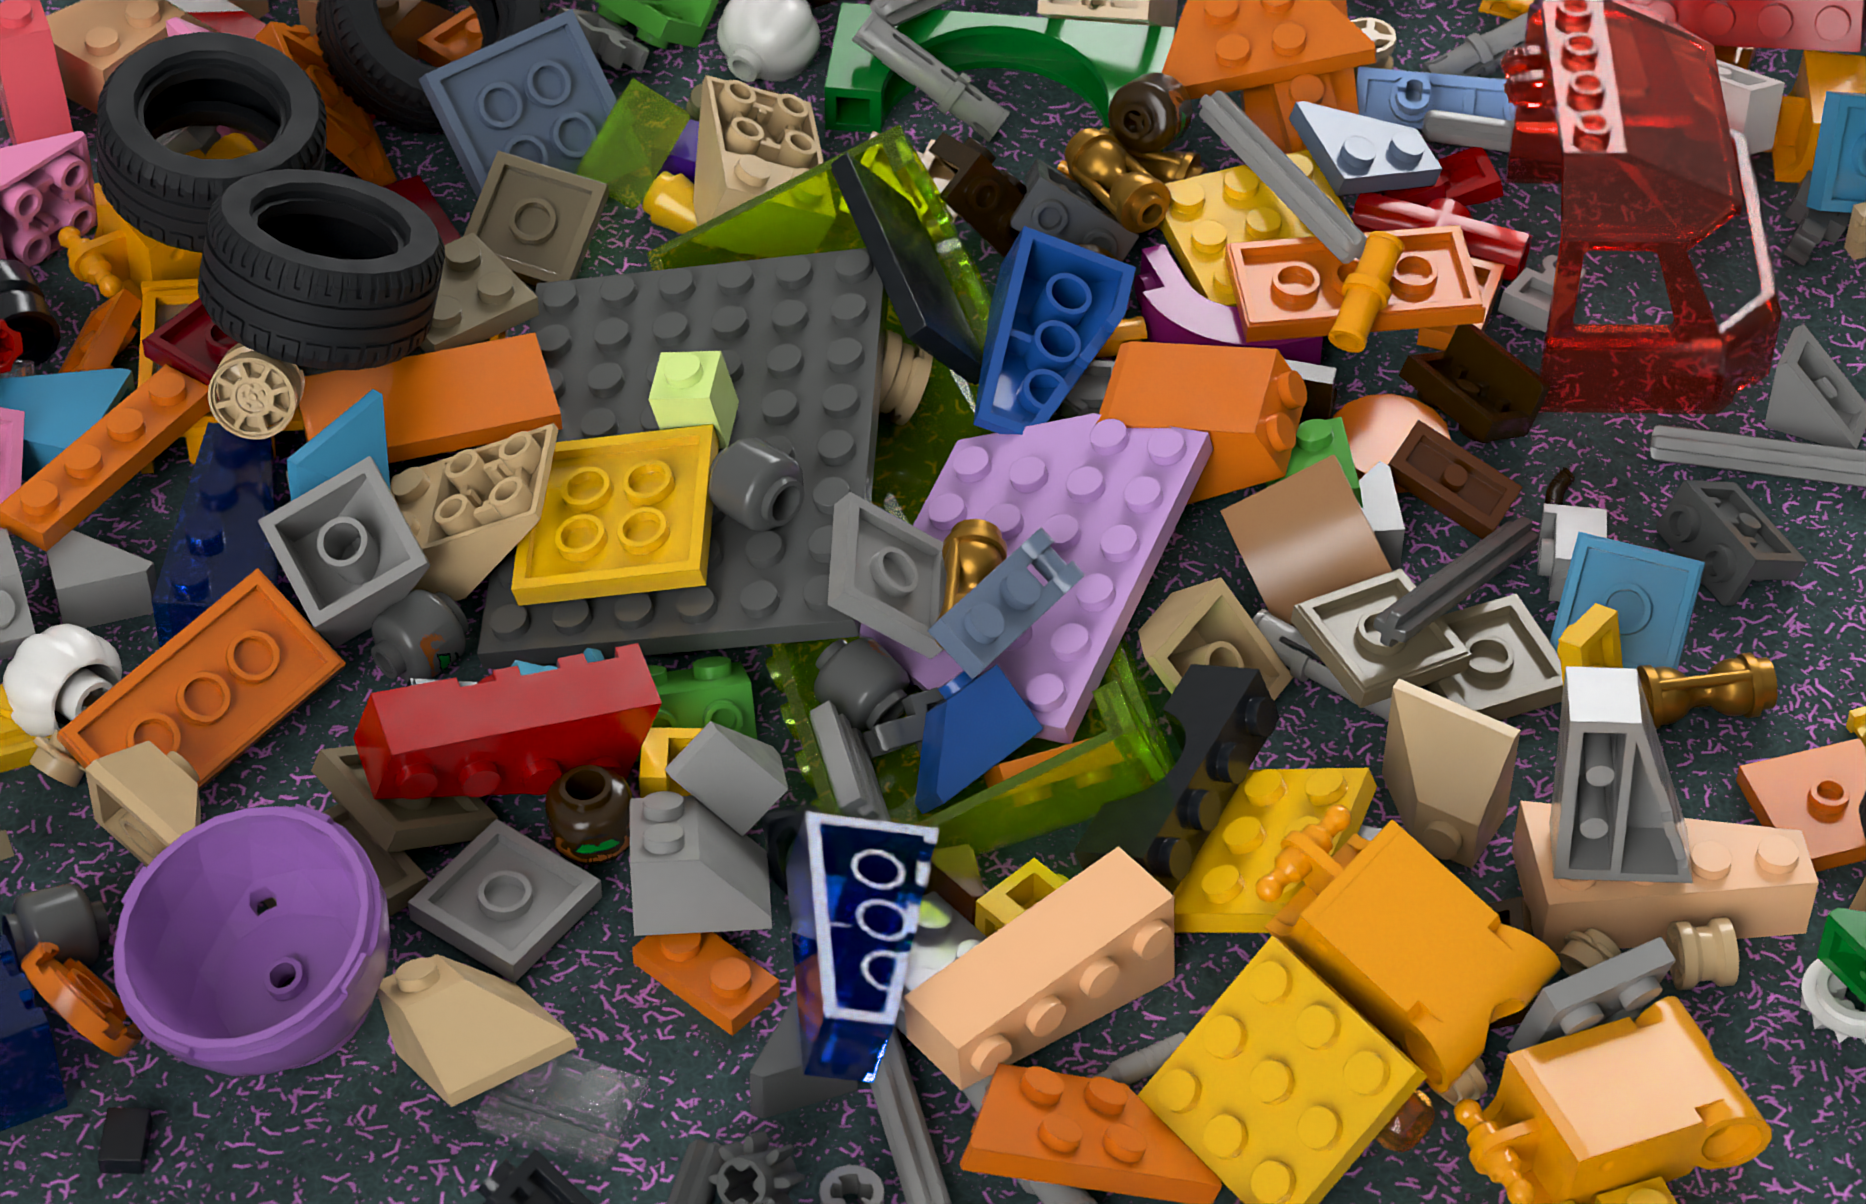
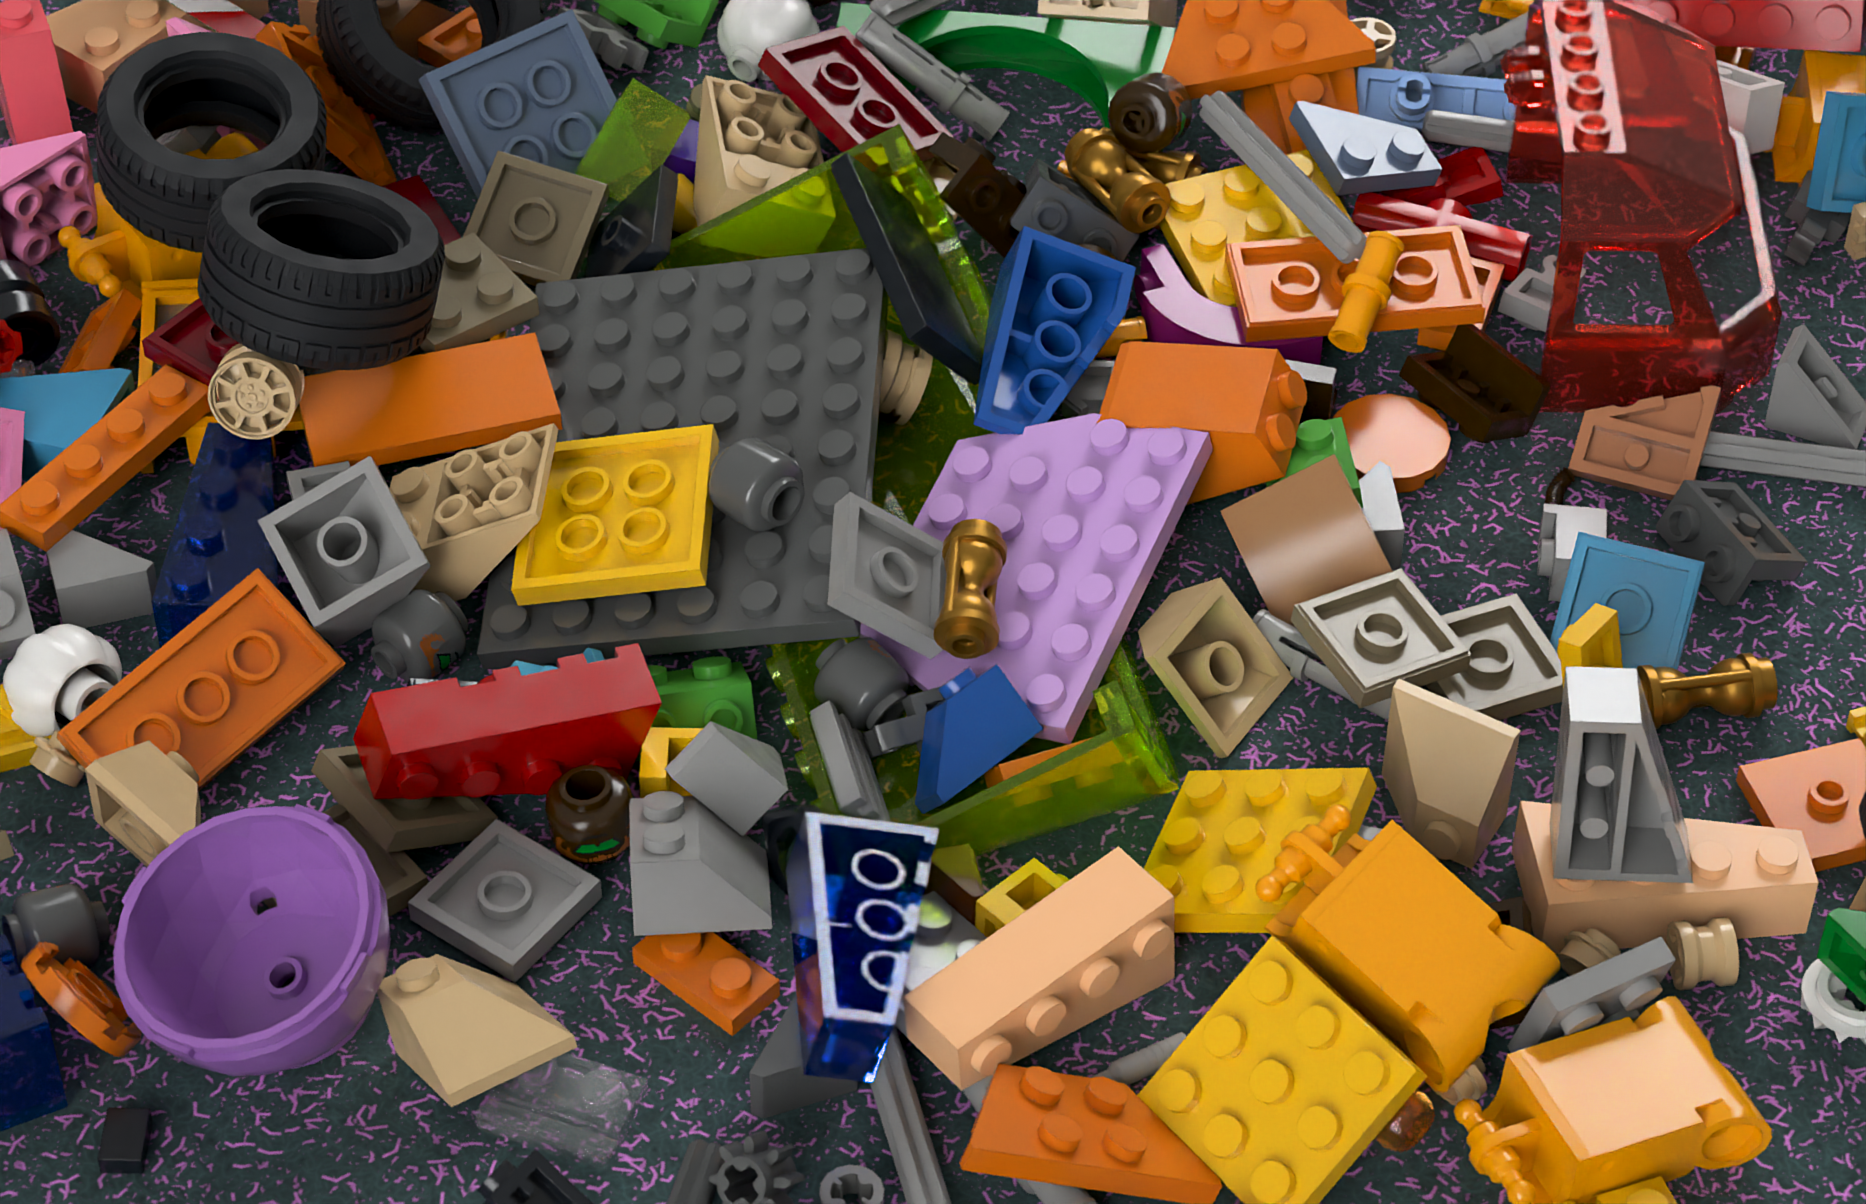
(340, 445): dark azure slope -> none
(636, 230): none -> black plate
(694, 392): yellowish green brick -> none
(848, 91): none -> dark red plate
(1005, 604): sand blue plate -> none
(1220, 725): black arch -> none
(1453, 480): reddish brown plate -> none
(1455, 582): dark grey axle -> none
(1646, 444): none -> nougat wing

